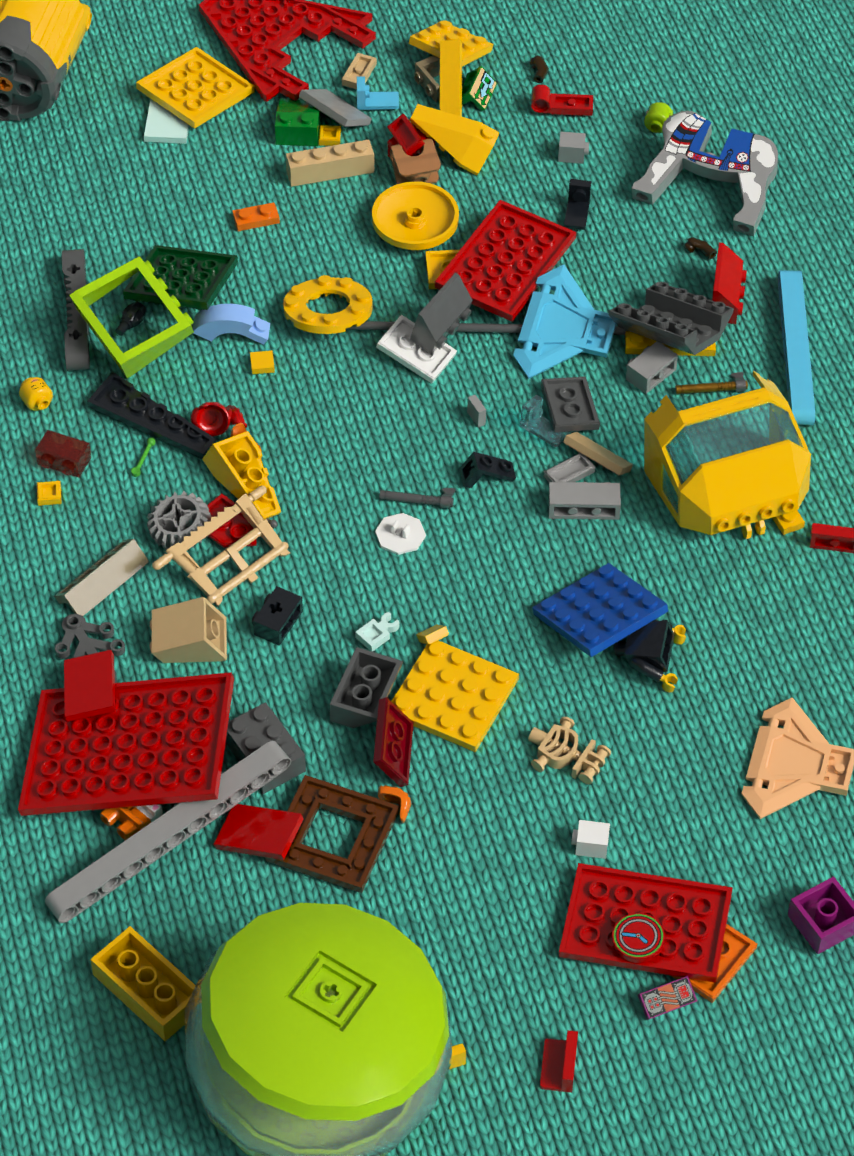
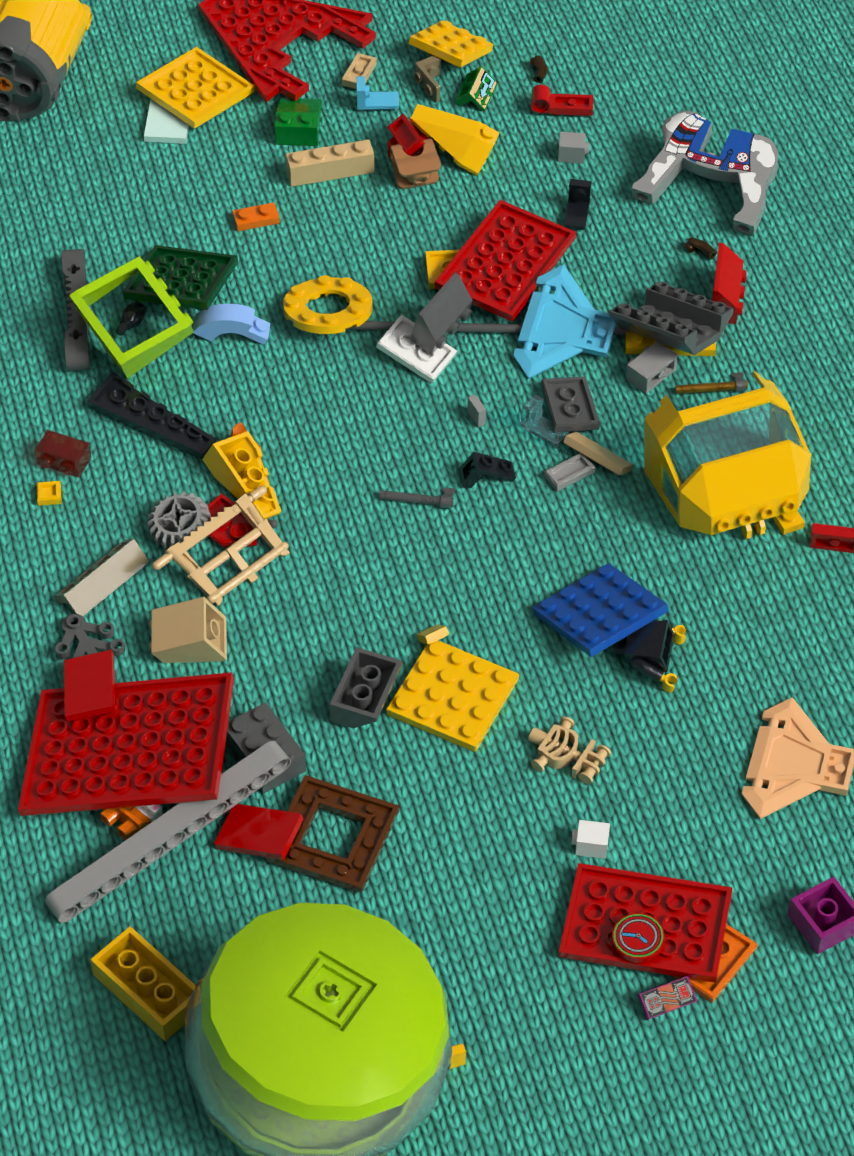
(35, 393): yellow head -> none
(135, 471): bright green hinge -> none
(216, 418): red hair -> none
(262, 362): yellow tile -> none
(277, 615): black brick -> none
(329, 135): yellow tile -> none
(335, 107): light grey tile -> none
(375, 634): light aqua plate -> none
(393, 742): dark red tile -> none
(397, 796): orange hair -> none
(400, 533): white piece -> none
(415, 215): yellow dish -> none
(451, 76): yellow tile -> none
(559, 1063): red panel -> none
(584, 500): light grey brick -> none
(656, 116): lime head -> none
(796, 346): medium azure beam -> none

